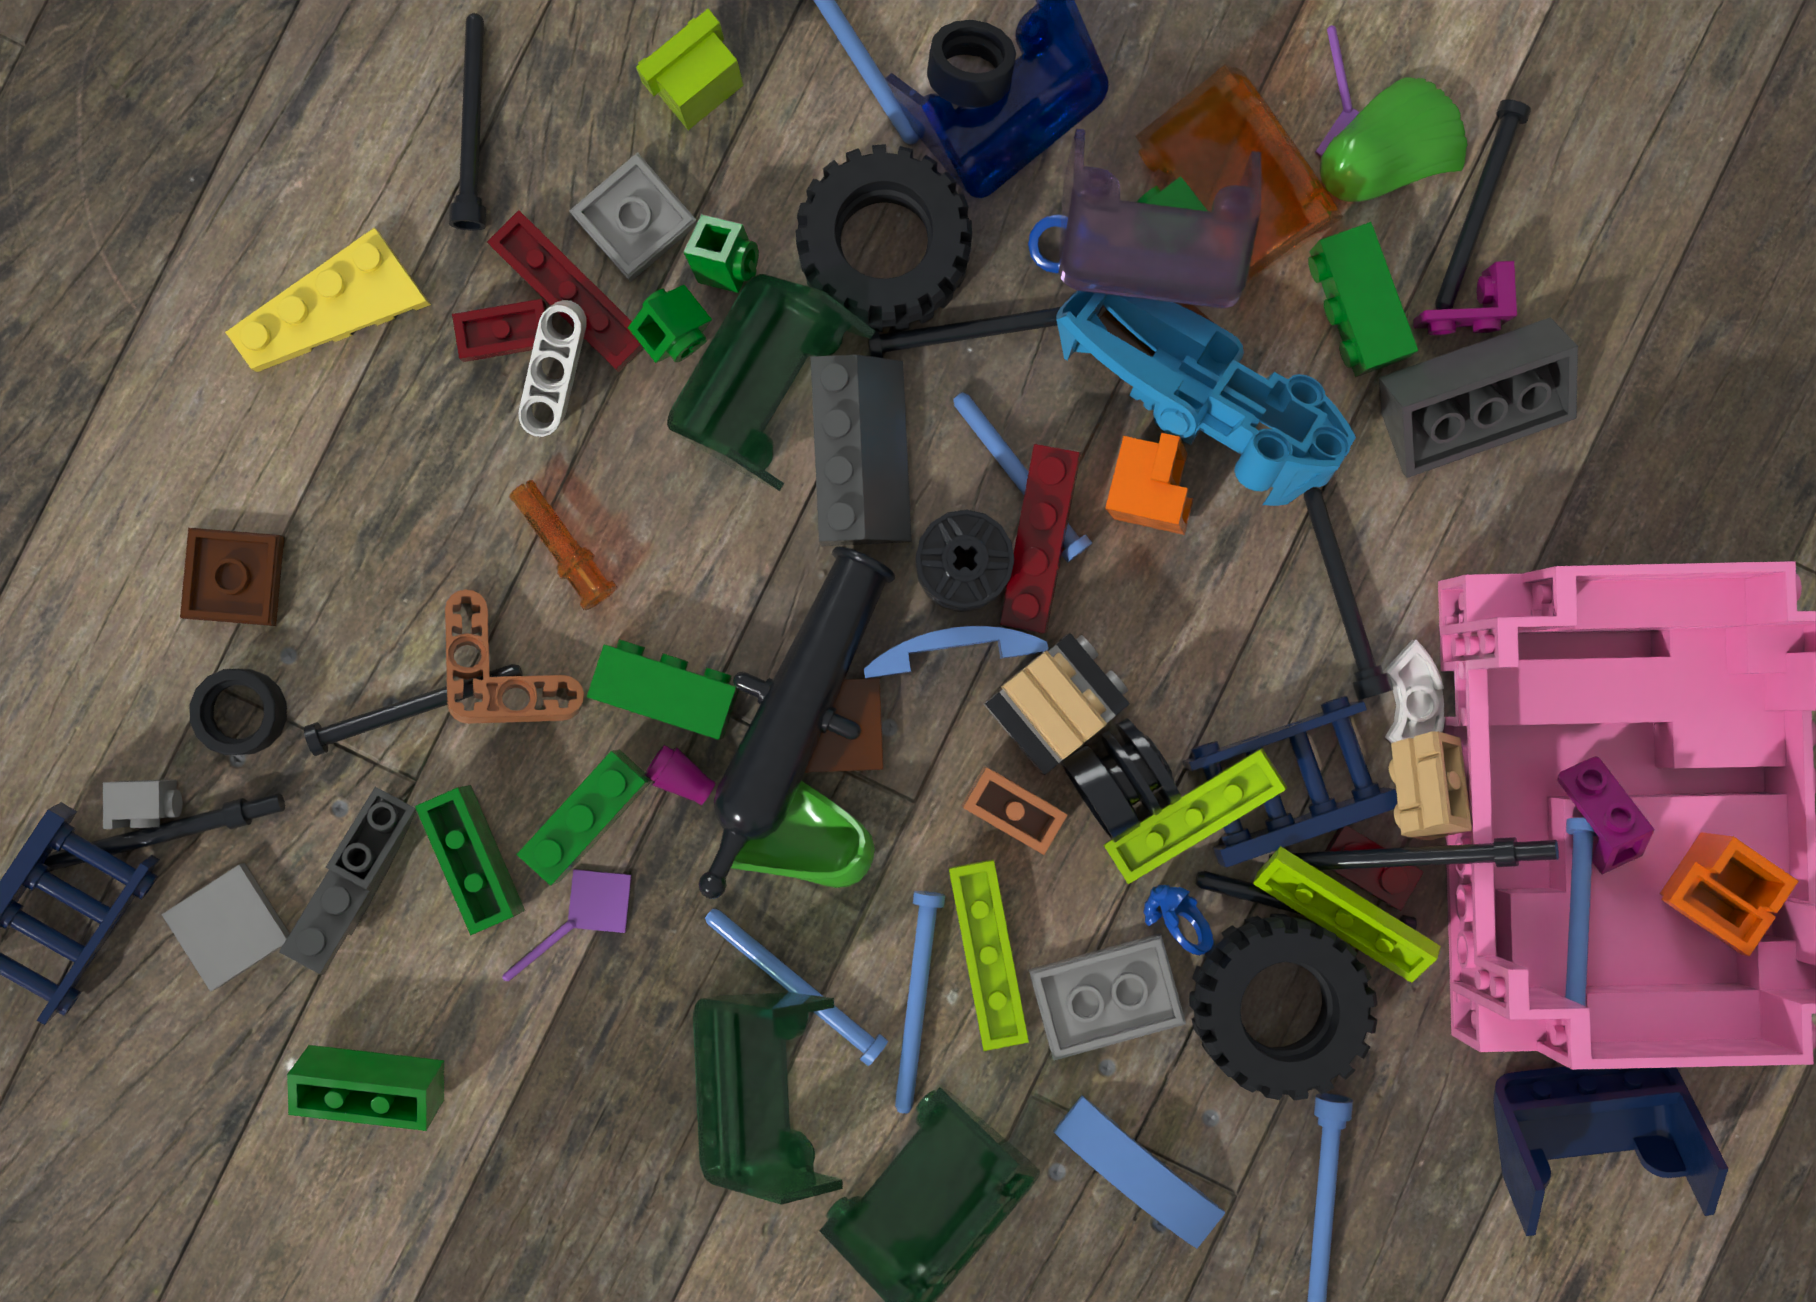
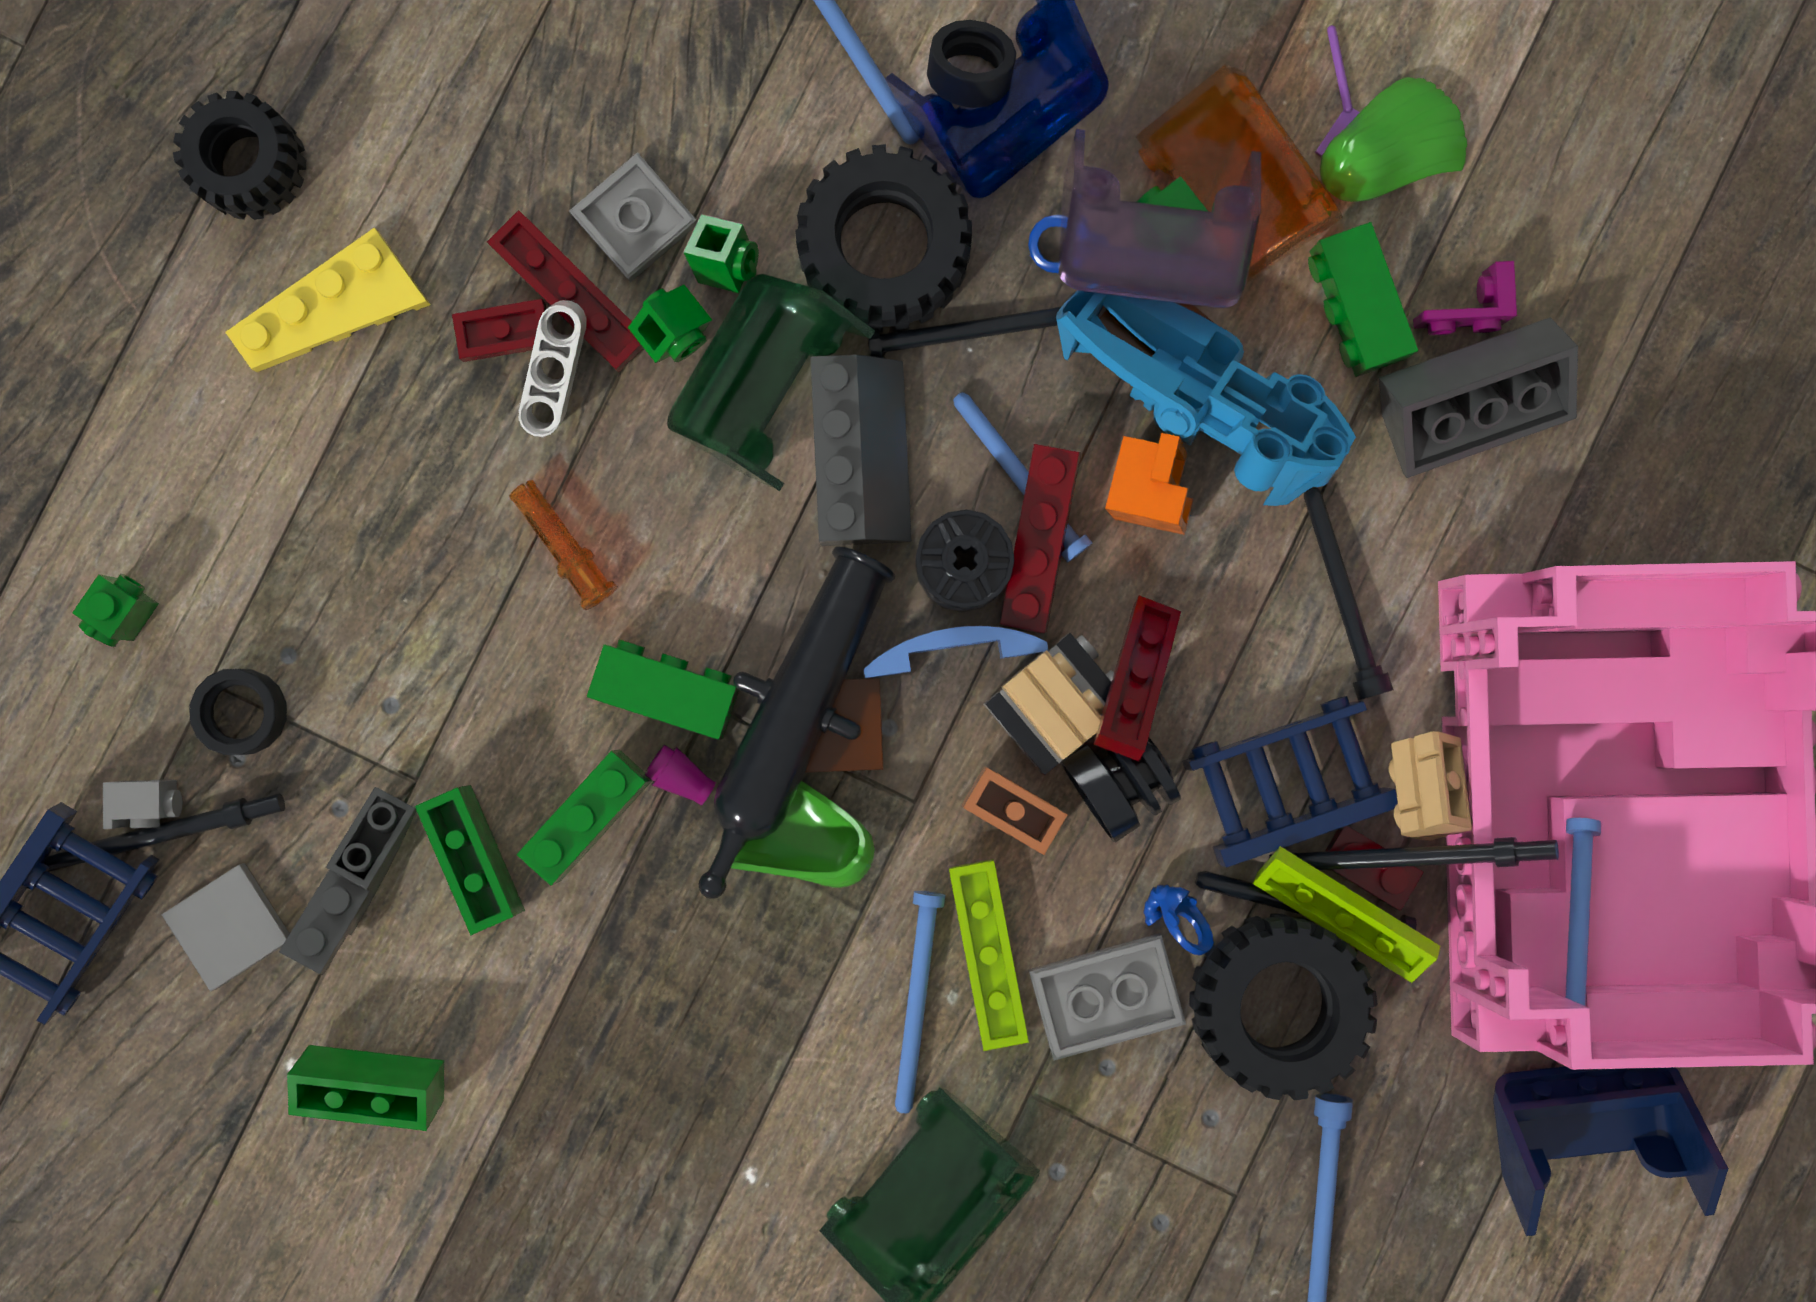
(114, 609): none -> green brick
(210, 135): none -> black tyre
(232, 576): reddish brown tile -> none
(320, 737): black bar -> none
(467, 209): black piece -> none
(493, 688): nougat beam -> none
(596, 903): medium lavender piece -> none
(692, 70): lime plate -> none
(746, 1099): clear green windscreen -> none
(787, 978): medium blue bar -> none
(1138, 678): none -> dark red plate
(1138, 1173): medium blue slope -> none
(1196, 815): lime plate -> none
(1416, 694): white tile -> none
(1511, 115): black bar -> none
(1610, 812): magenta bracket -> none
(1728, 890): orange plate -> none

